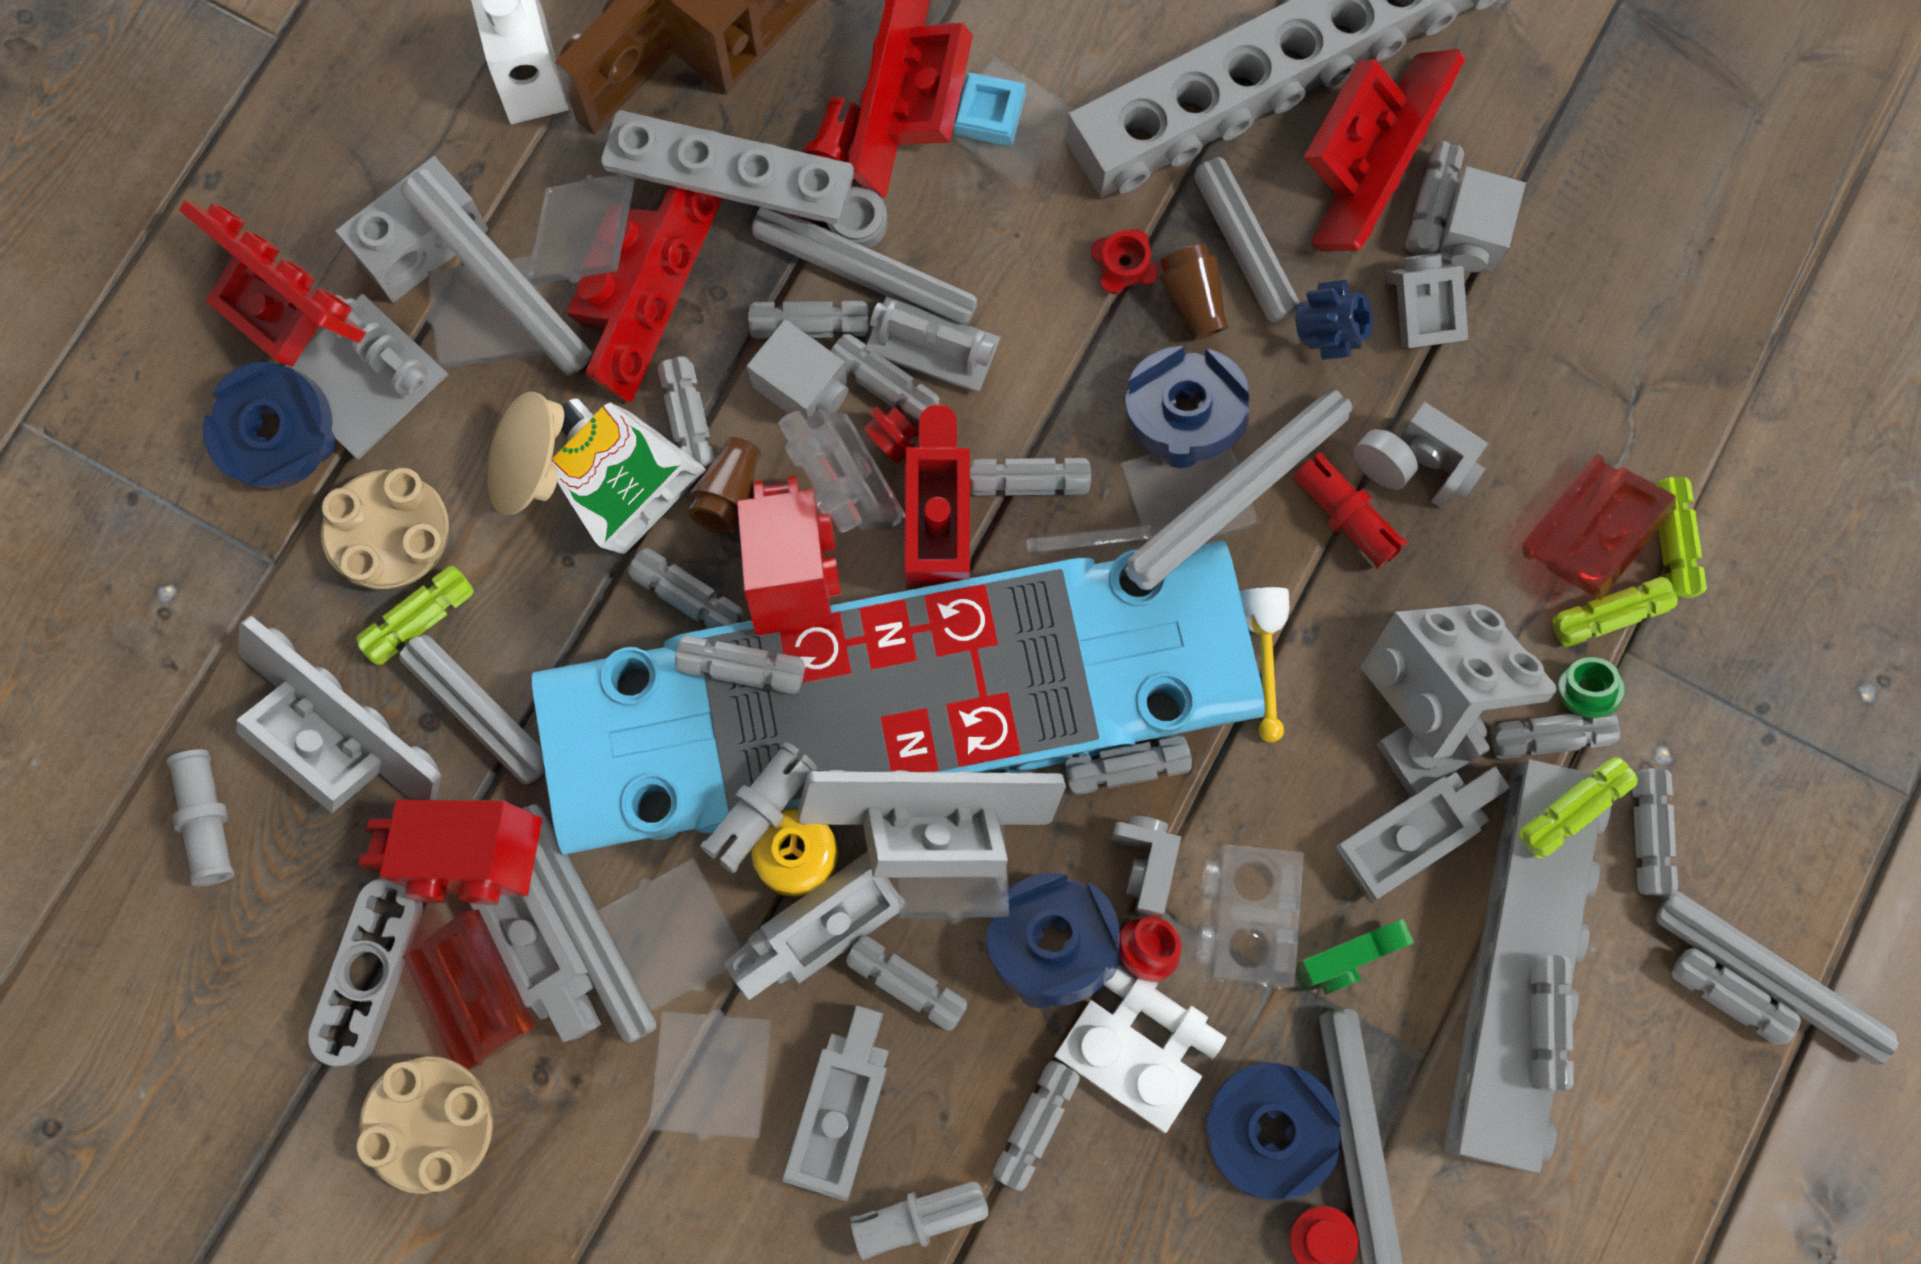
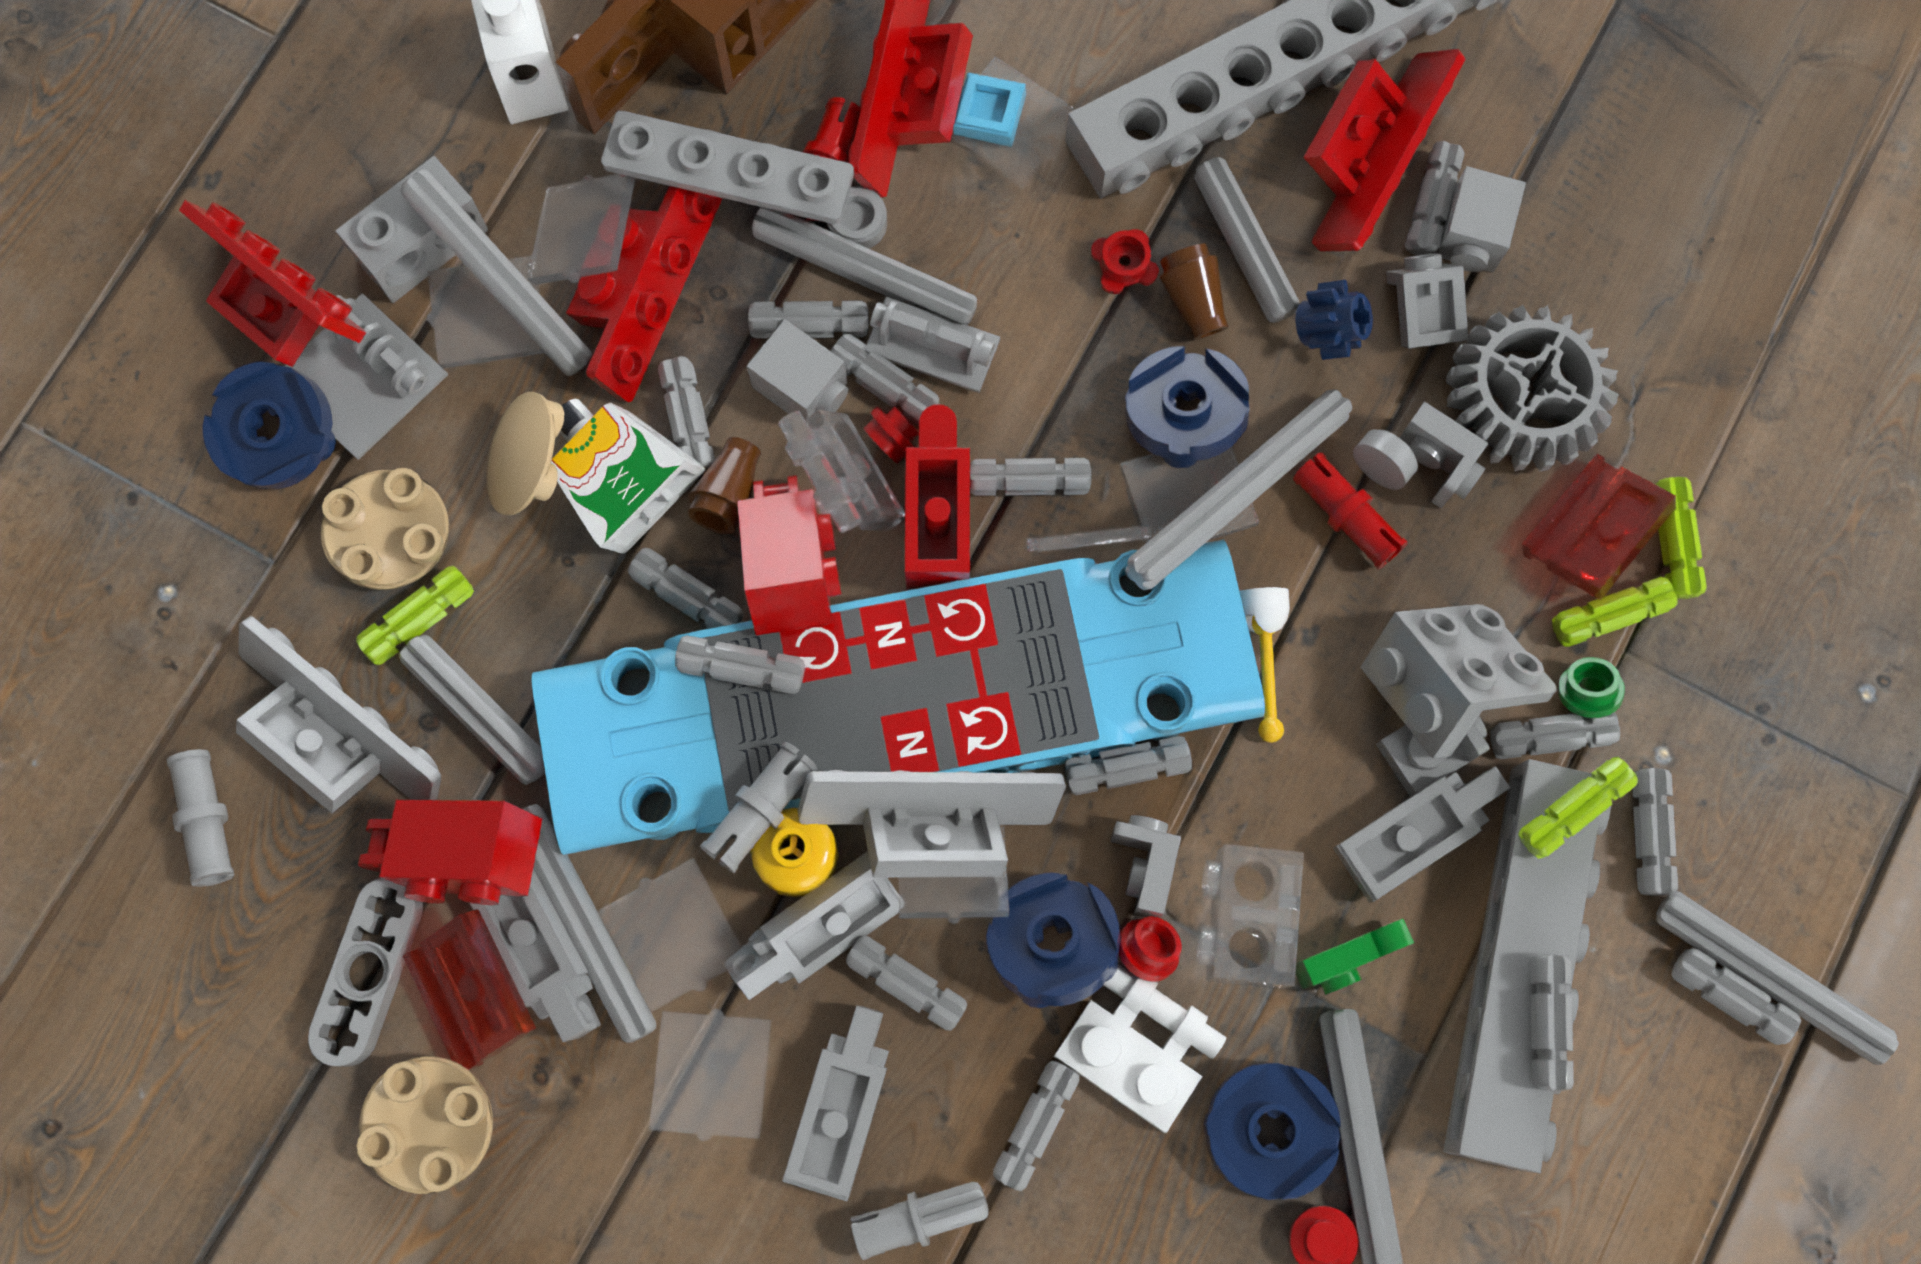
(1577, 403): none -> light grey gear

